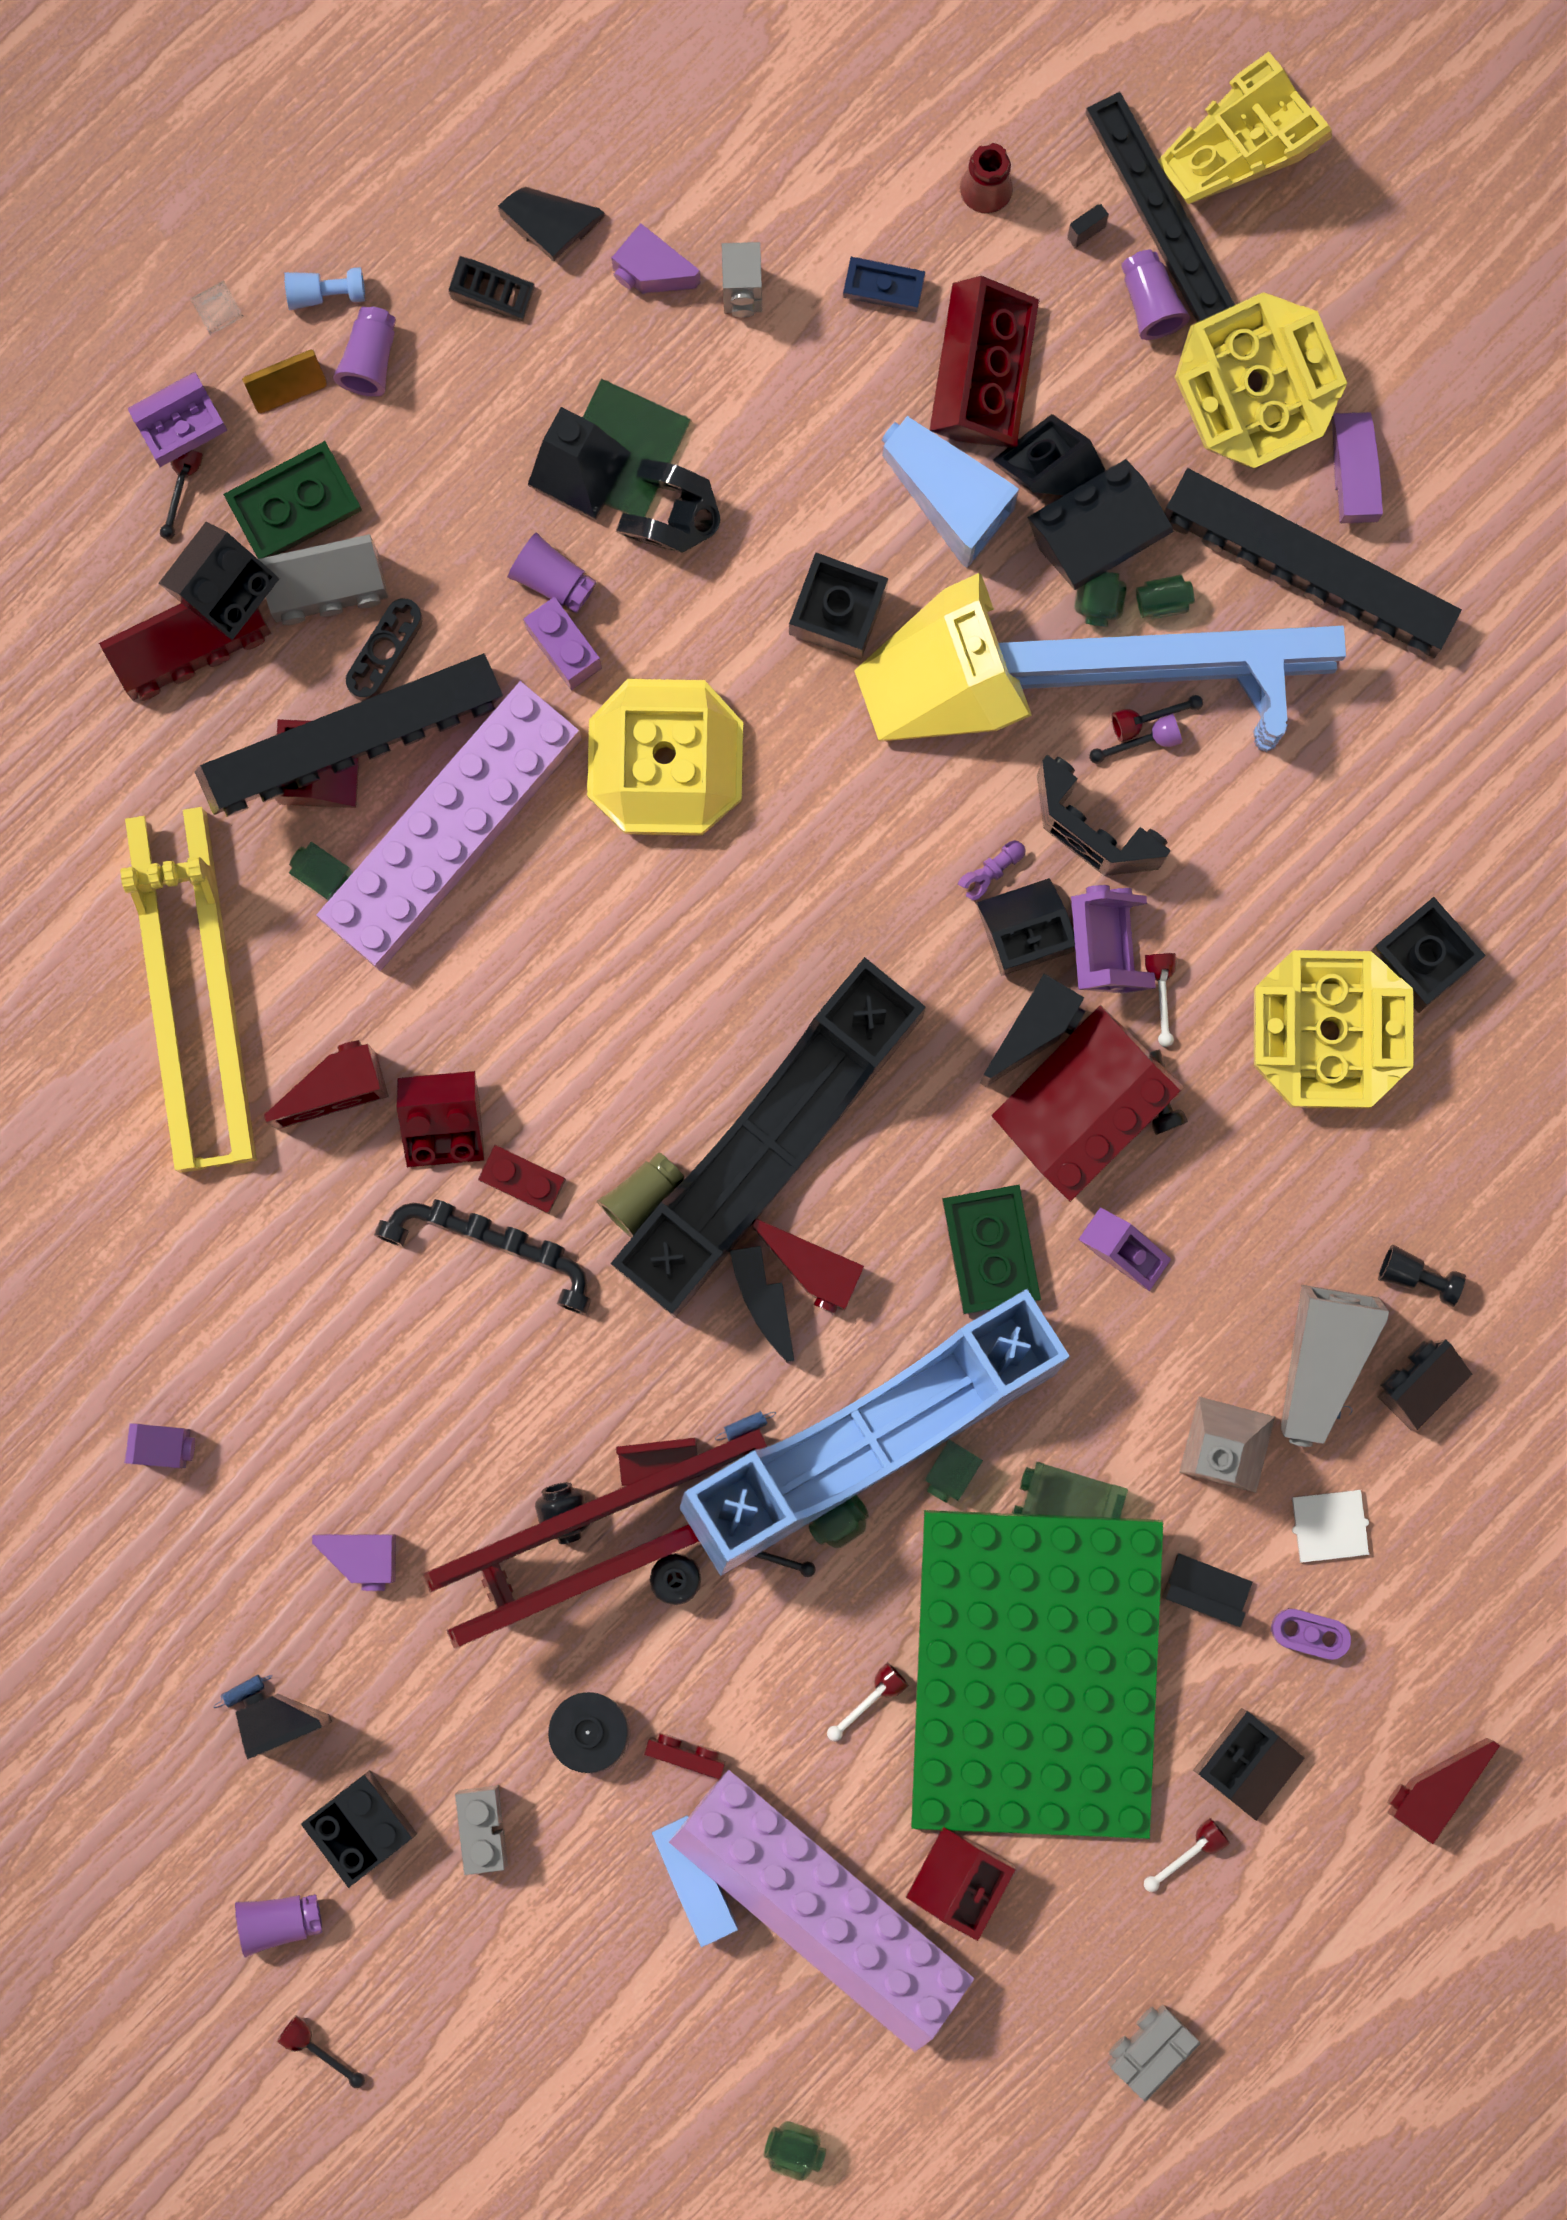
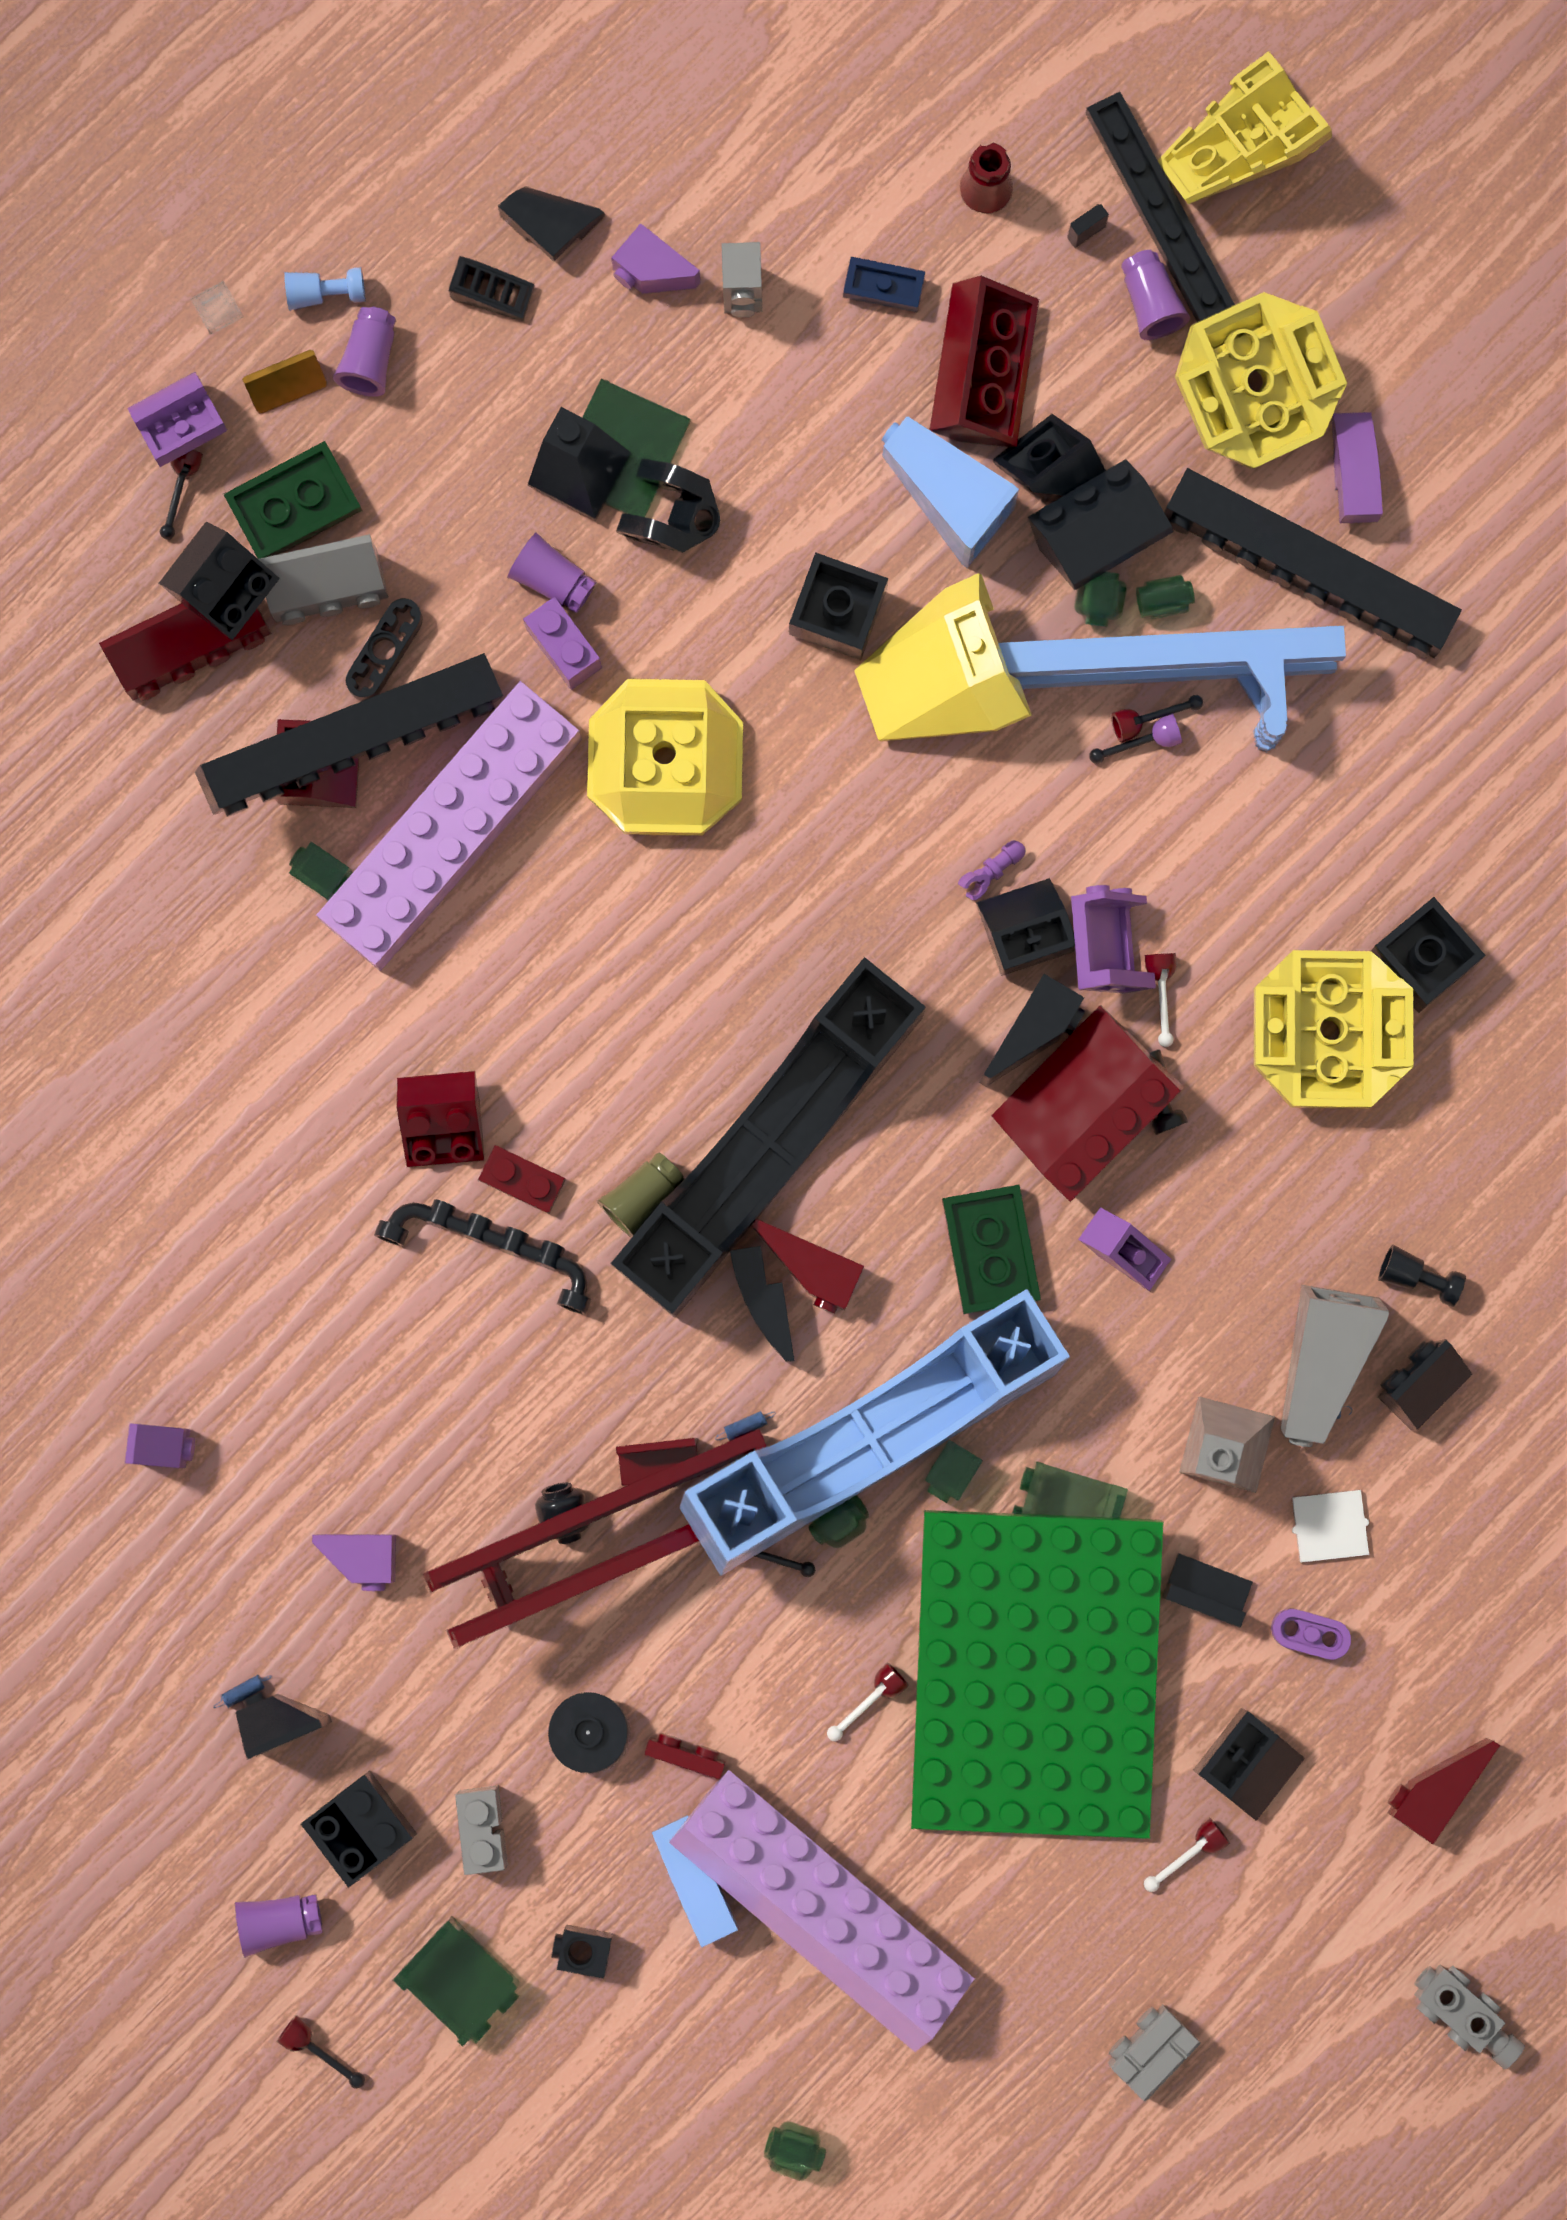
(141, 882): light yellow piece -> none
(336, 1084): dark red slope -> none
(459, 1981): none -> clear green panel
(600, 1945): none -> black brick
(671, 1564): black head -> none
(960, 1883): dark red slope -> none
(1142, 852): black slope -> none
(1462, 2011): none -> light grey brick

